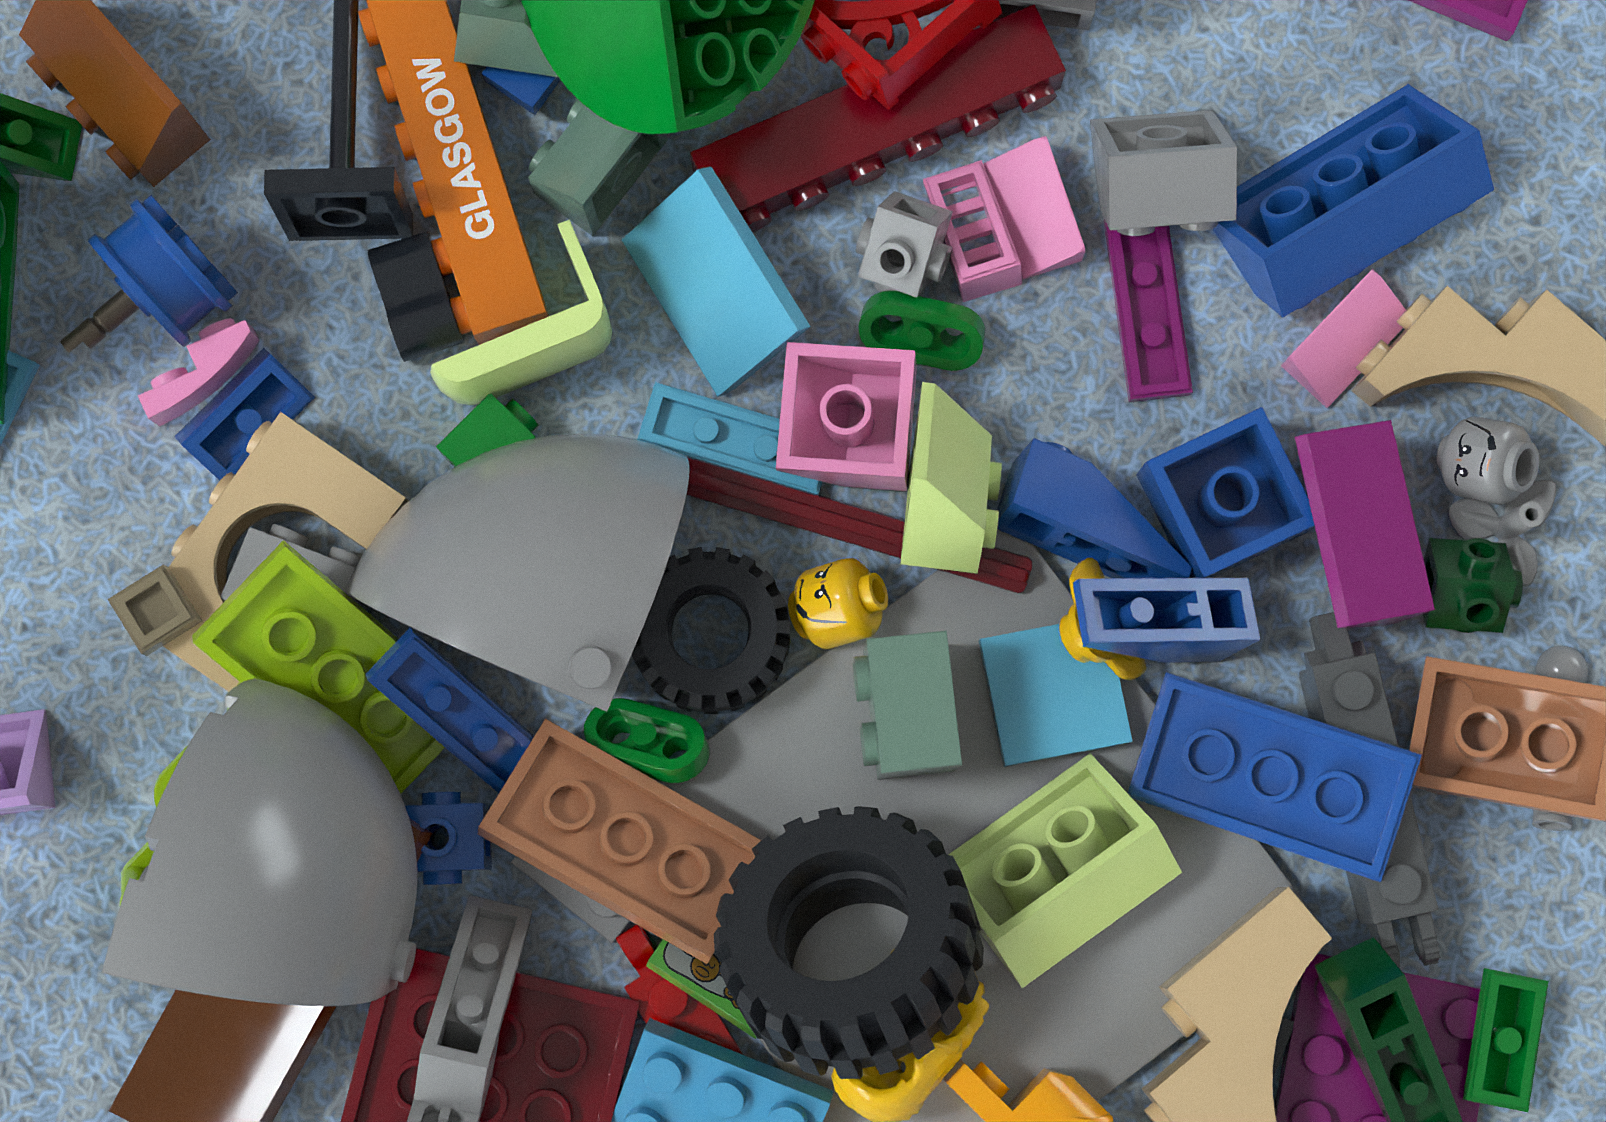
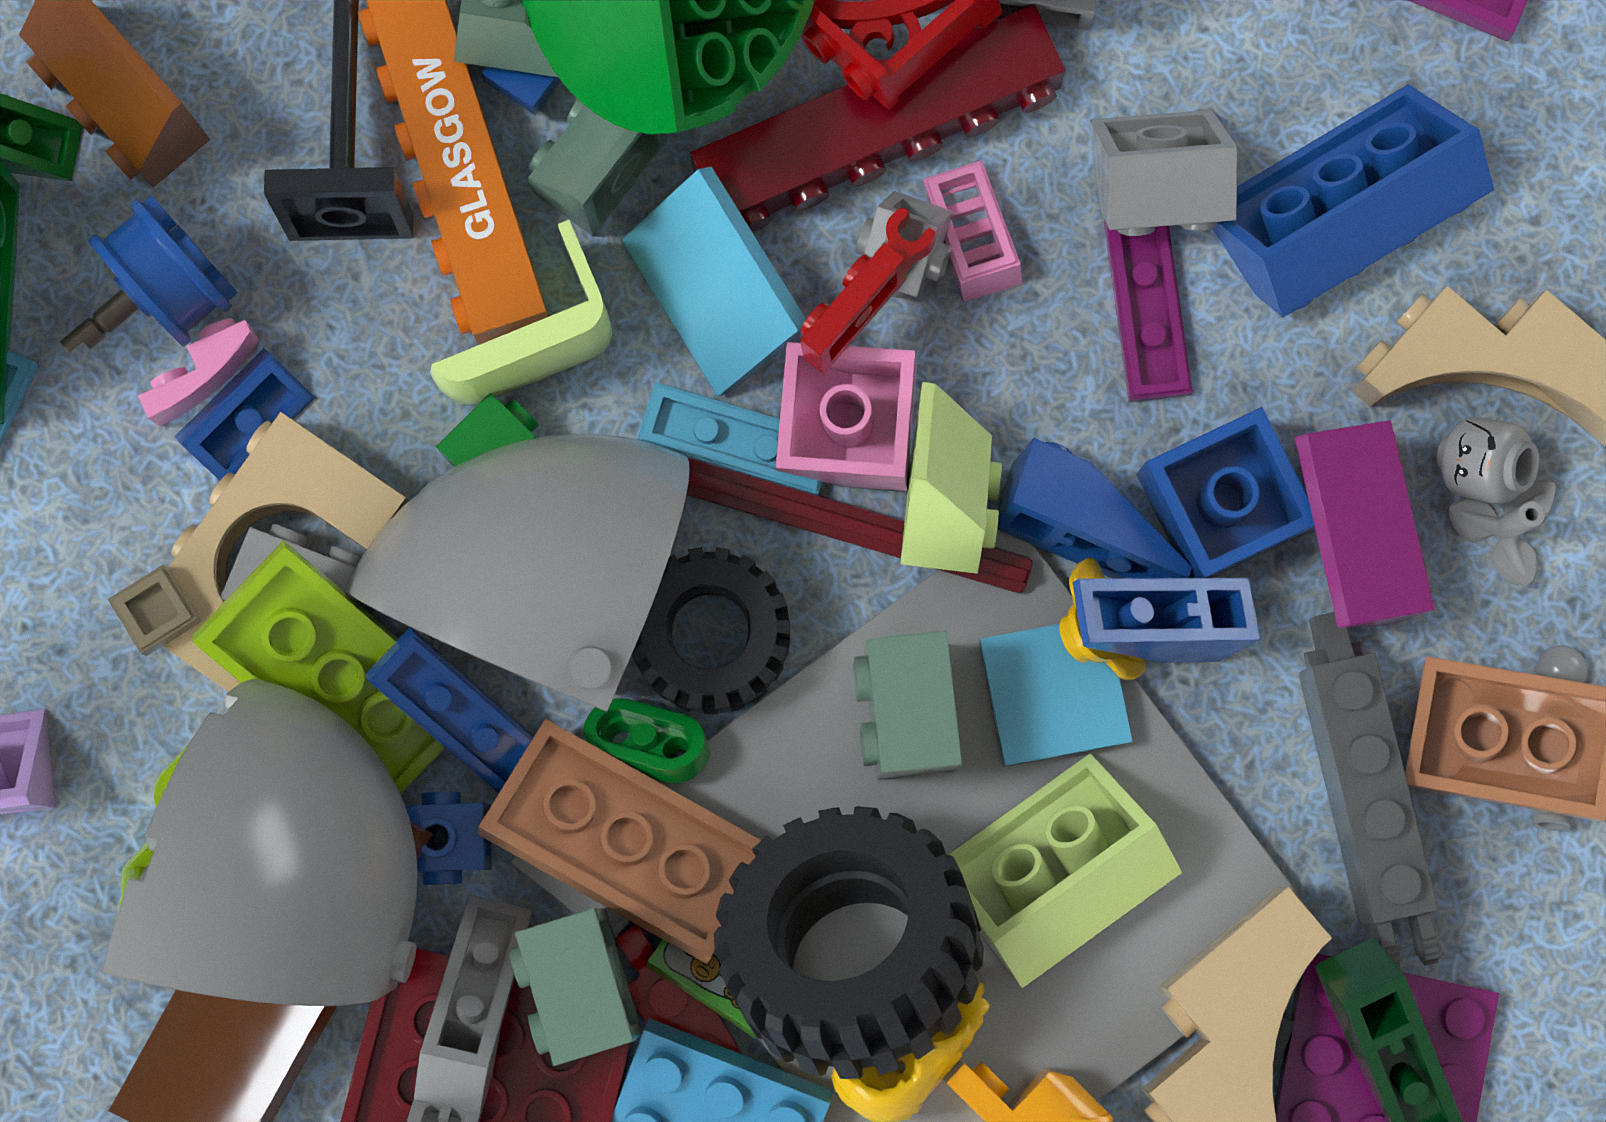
(415, 296): black axle -> none
(575, 986): none -> sand green brick
(837, 603): yellow head -> none
(867, 289): none -> red plate
(923, 329): green plate -> none
(1035, 208): bright pink slope -> none
(1274, 776): blue tile -> none
(1329, 355): bright pink slope -> none
(1471, 584): dark green brick -> none
(1505, 1040): green slope -> none

